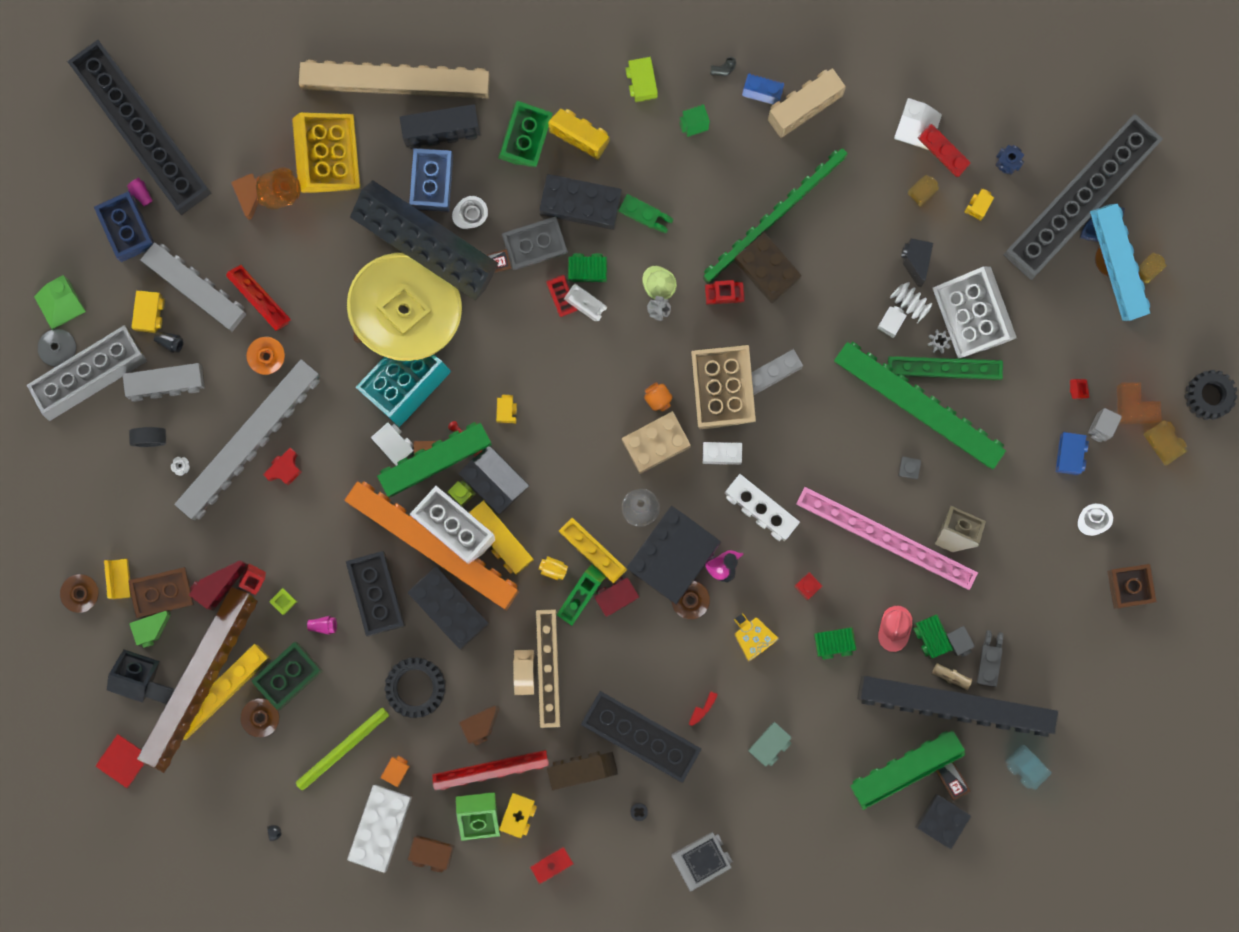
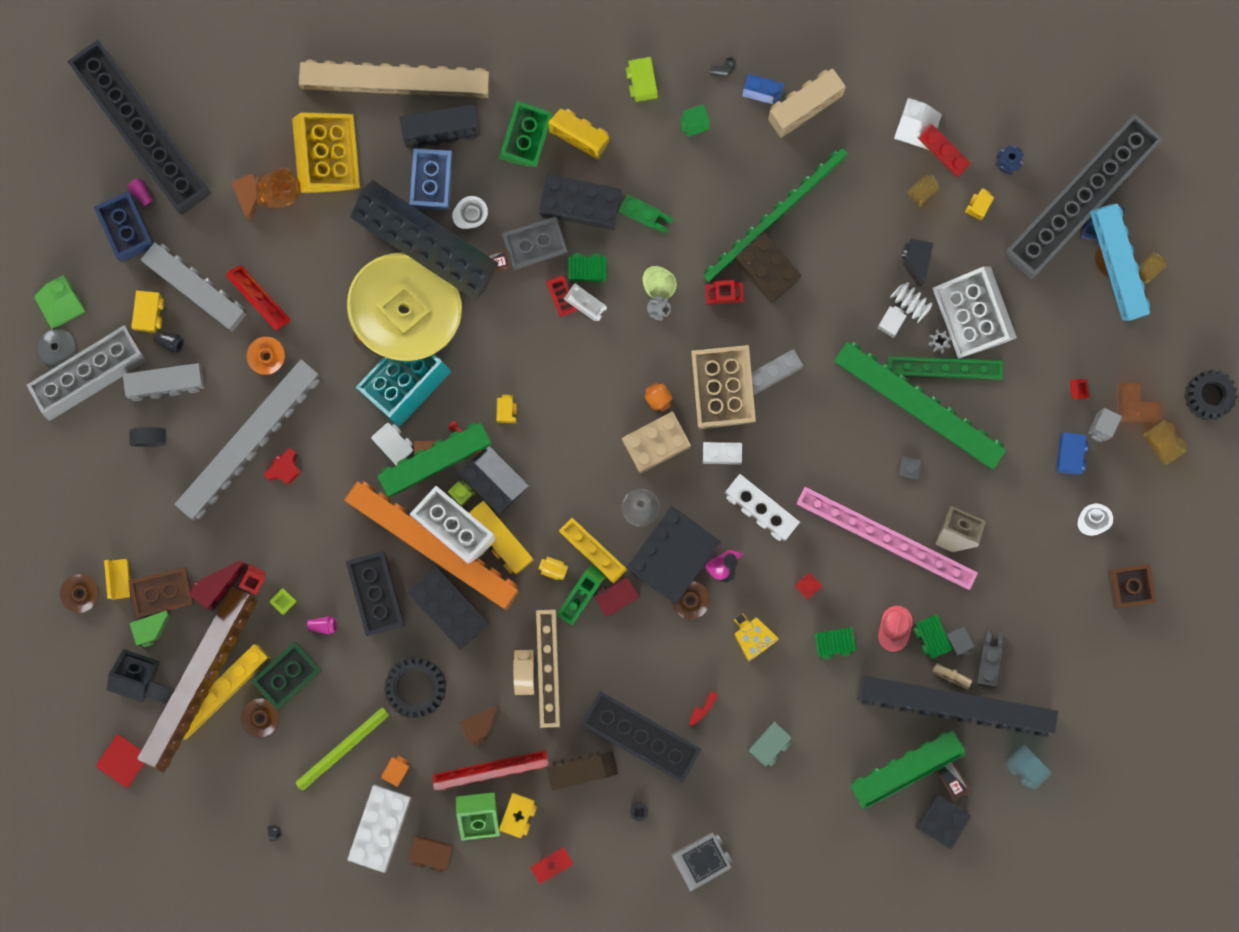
(175, 466): white plate -> none

